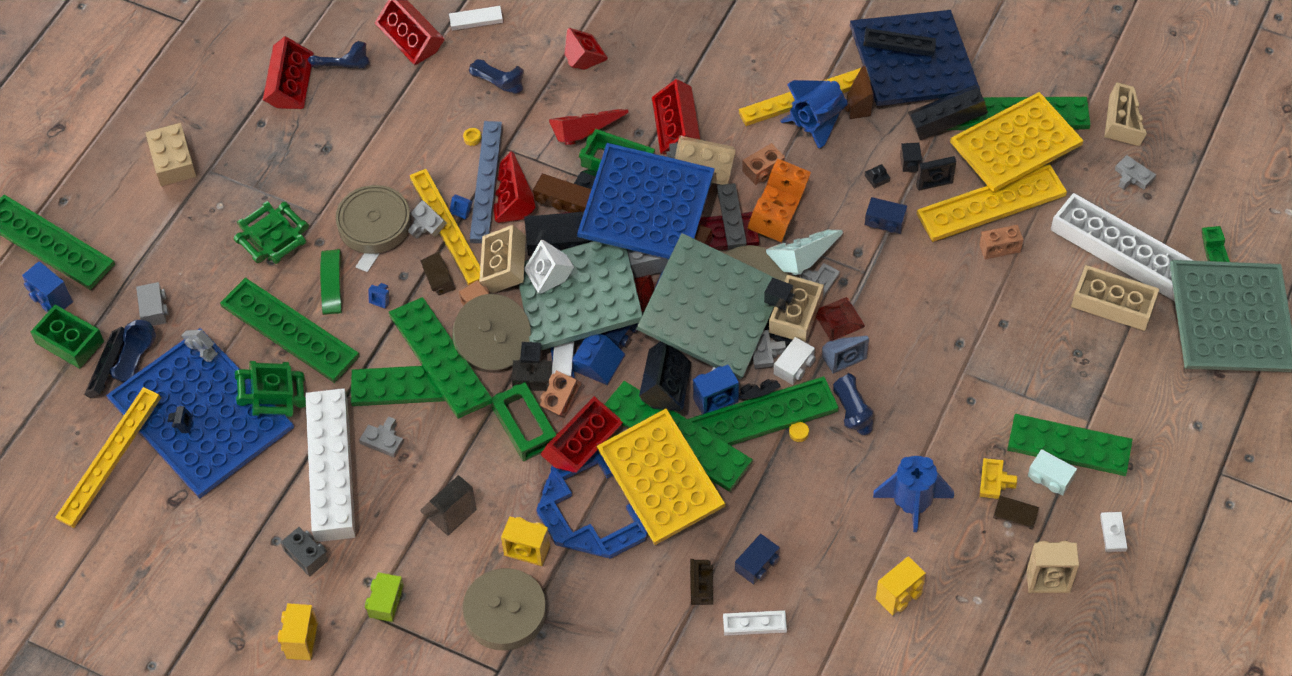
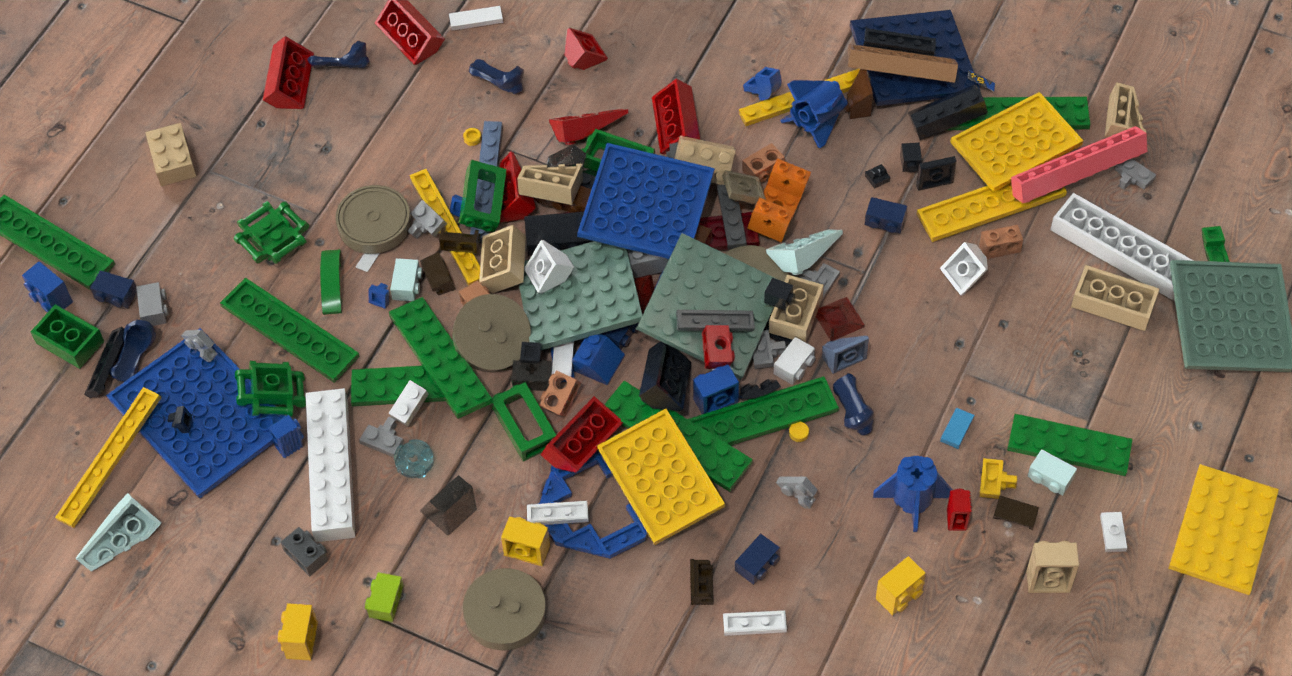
(113, 289): none -> dark blue brick
(121, 530): none -> light aqua wedge
(286, 436): none -> blue brick
(405, 279): none -> light aqua brick
(408, 403): none -> white brick
(418, 468): none -> clear light blue plate
(459, 242): none -> dark brown hinge
(468, 215): none -> green piece
(551, 183): none -> tan wedge
(558, 512): none -> white tile
(569, 156): none -> clear smoke brick
(697, 319): none -> dark grey plate
(717, 335): none -> red brick
(743, 187): none -> dark tan plate
(764, 83): none -> blue brick
(800, 488): none -> light grey hinge
(902, 63): none -> medium nougat arch
(957, 428): none -> dark azure tile
(959, 510): none -> red brick
(965, 267): none -> white slope
(981, 80): none -> sticker
(1079, 164): none -> coral brick
(1224, 529): none -> yellow plate

